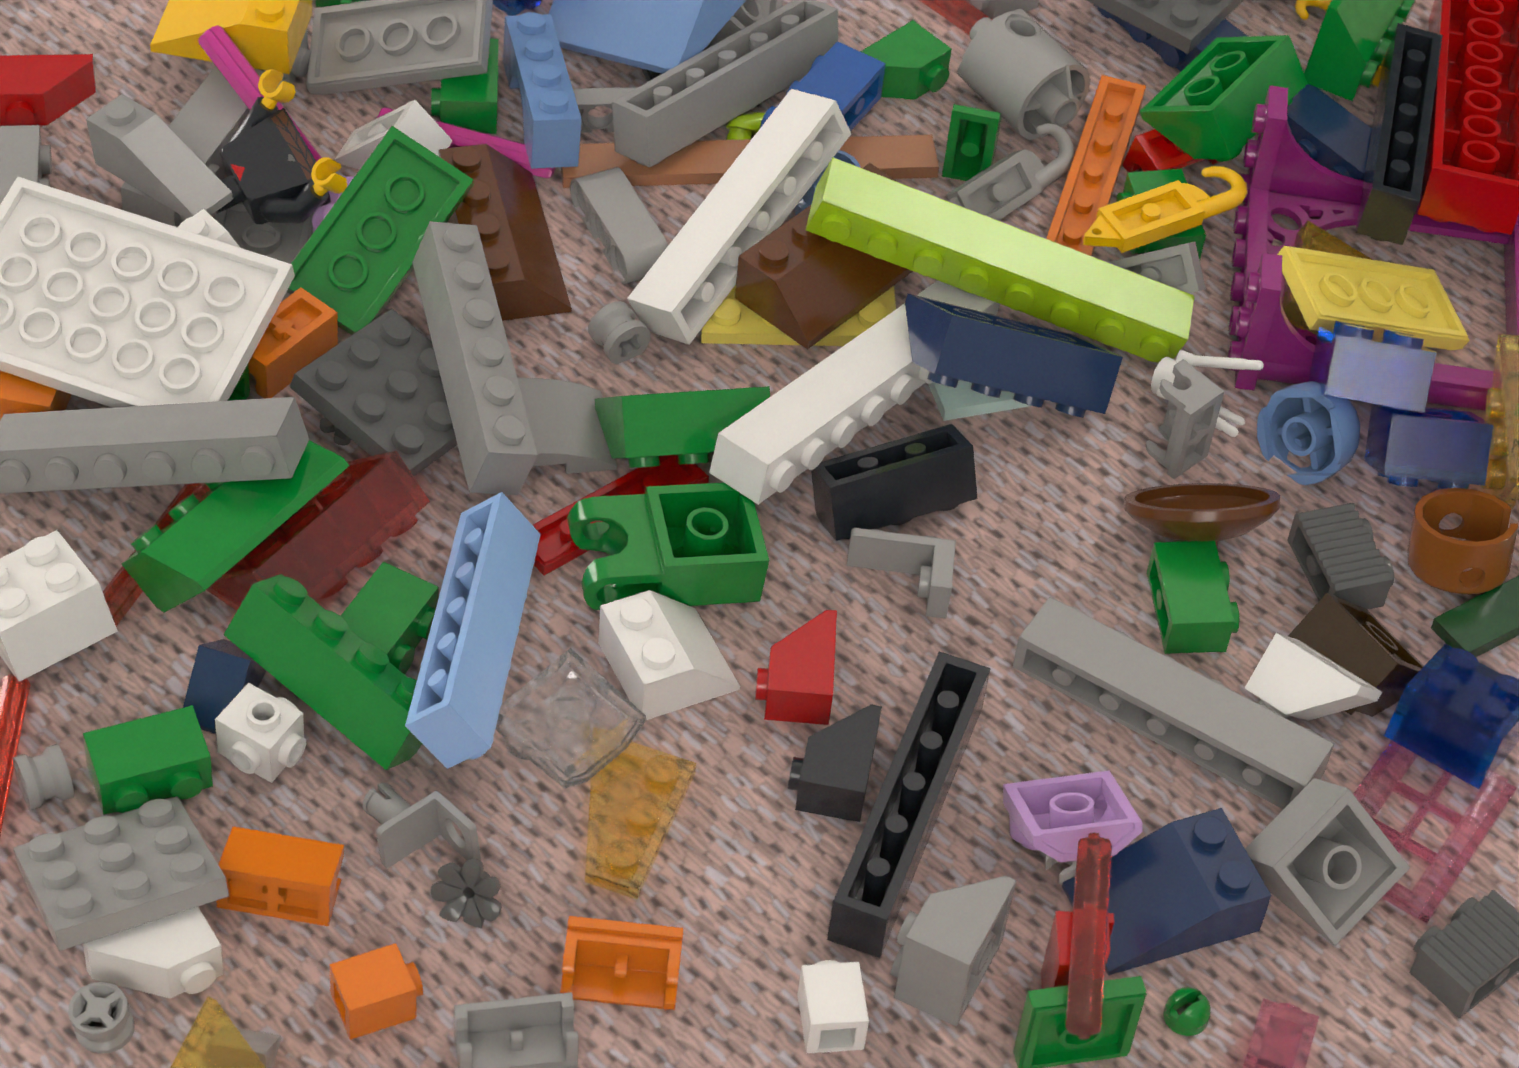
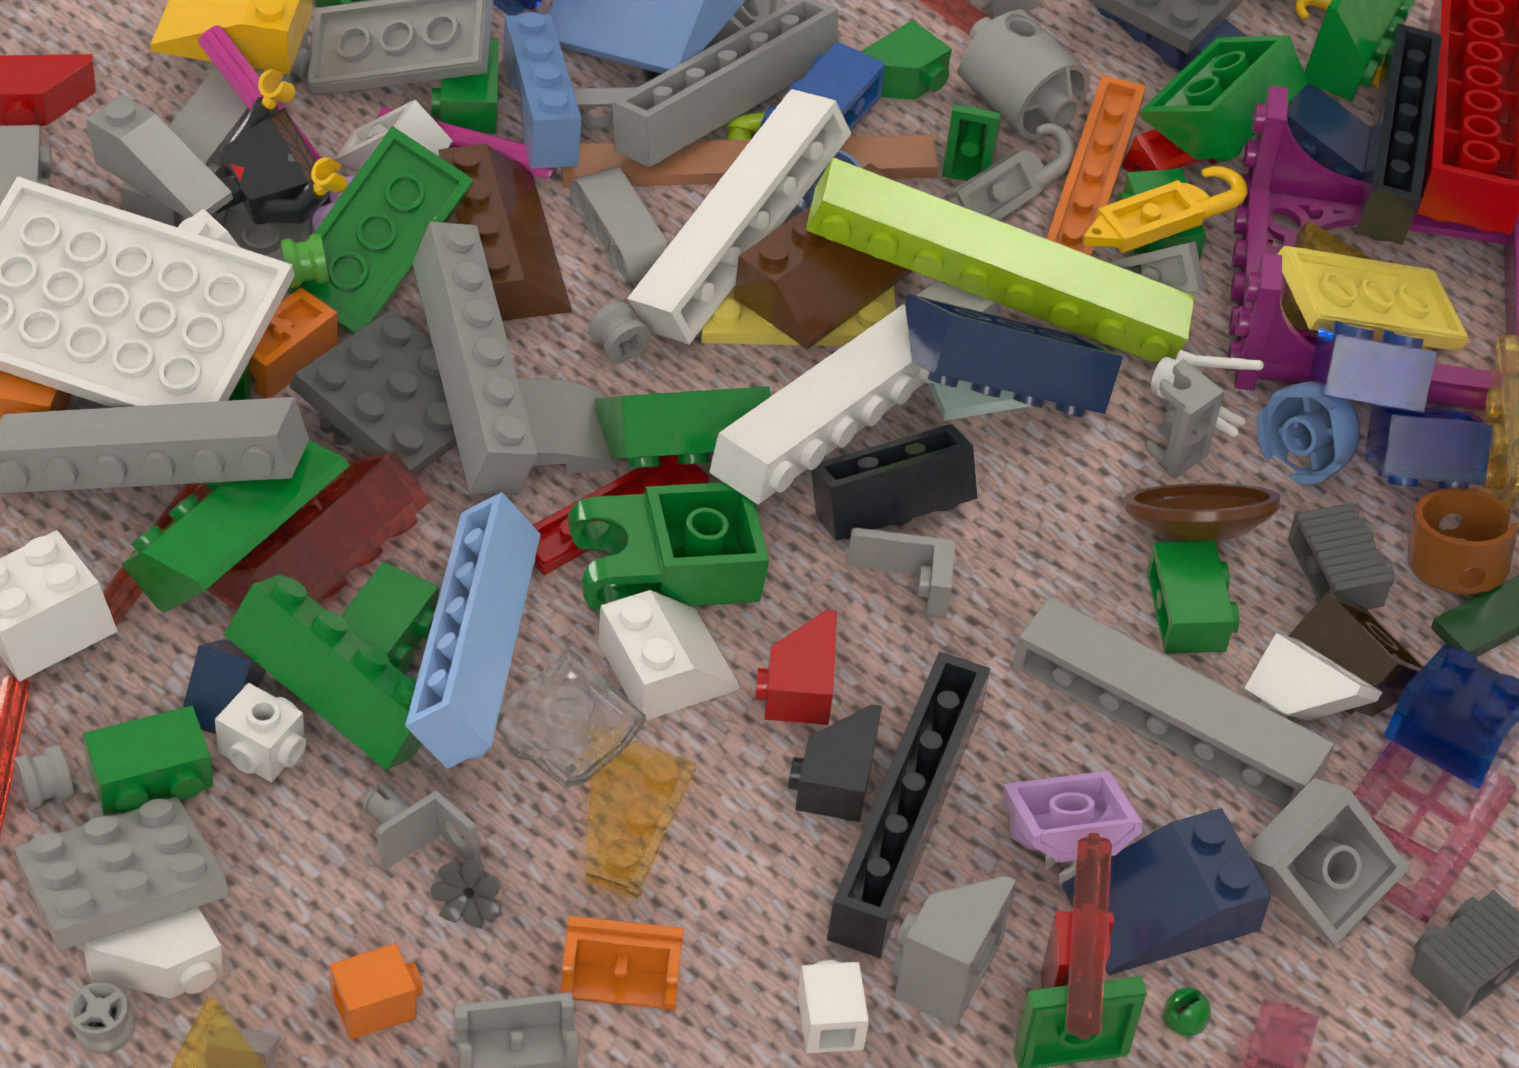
(281, 875): orange hinge -> none
(307, 260): none -> bright green wheel

